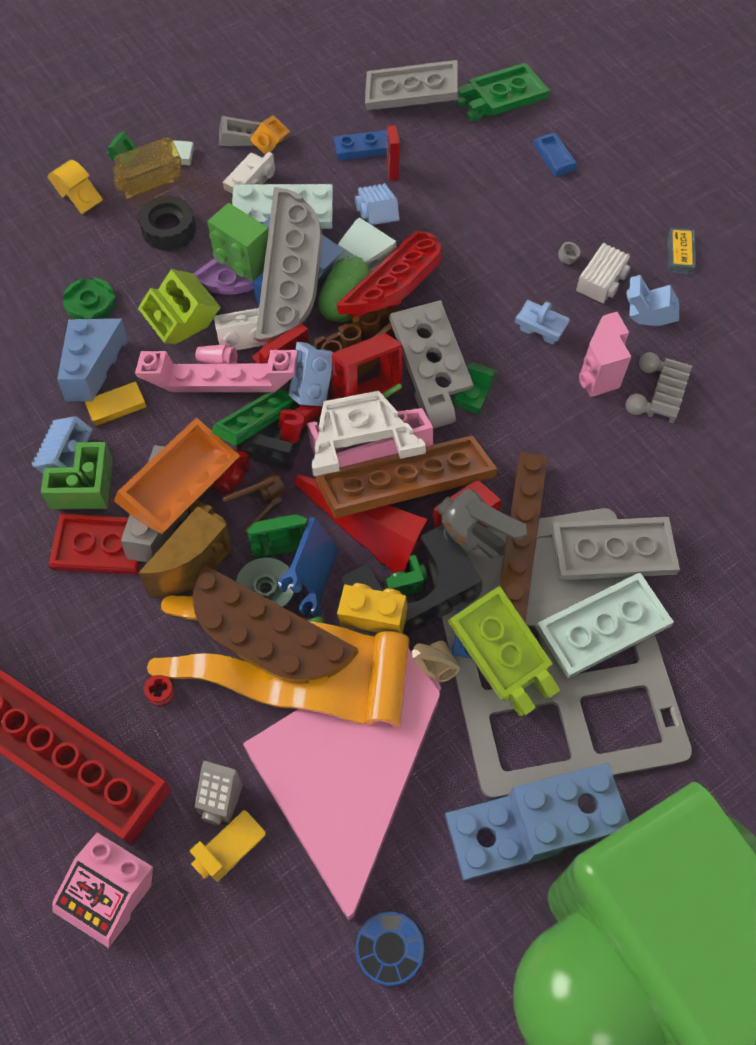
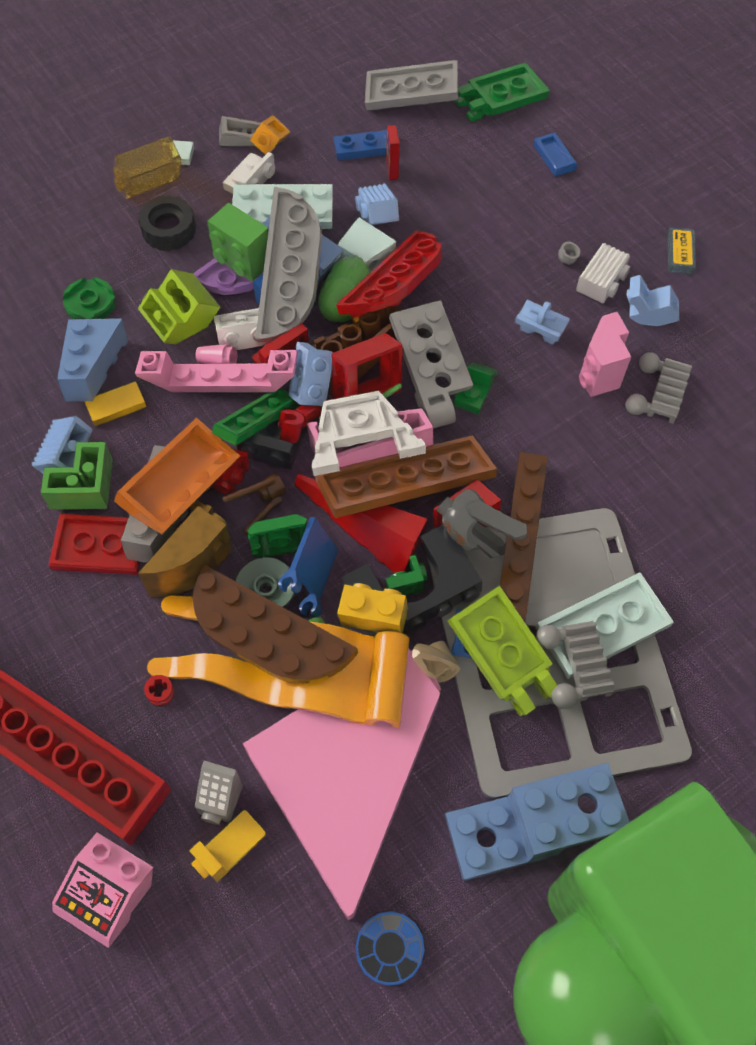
(73, 181): yellow brick -> none
(121, 144): green tile -> none
(585, 659): none -> light grey gear
(614, 548): light grey plate -> none

